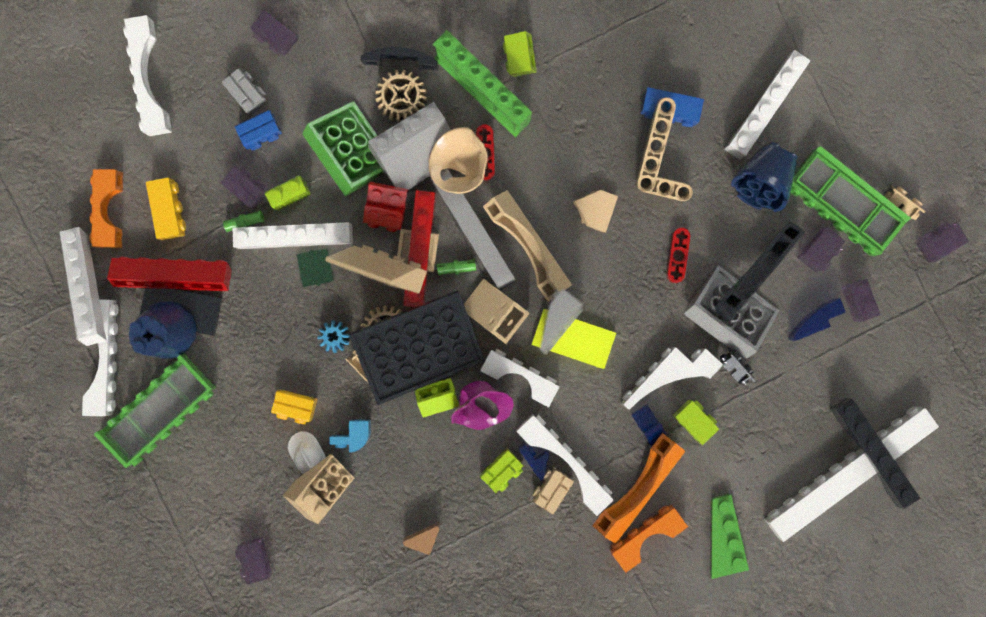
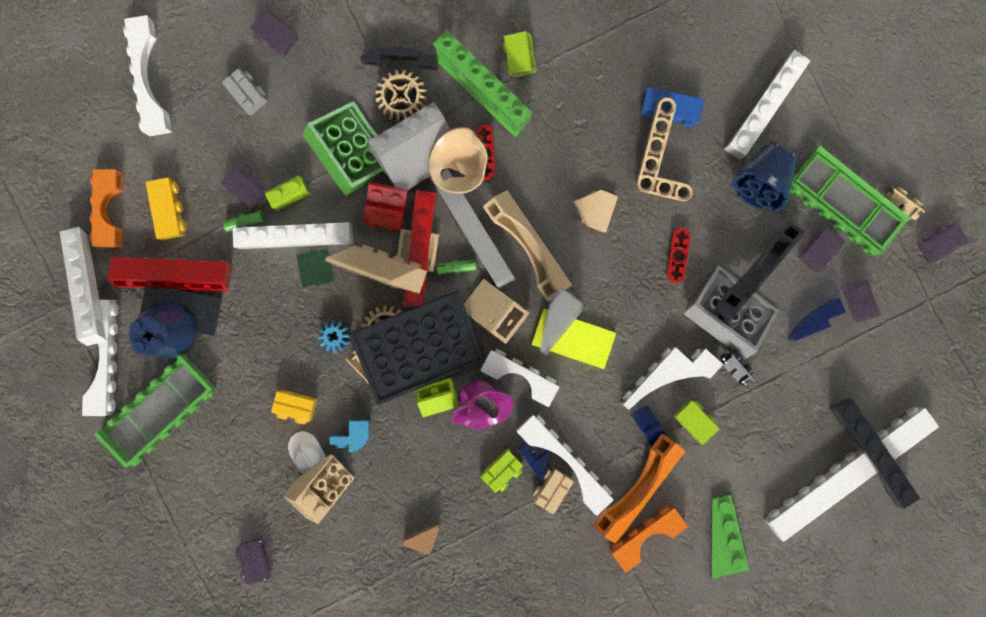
(258, 130): blue brick -> none

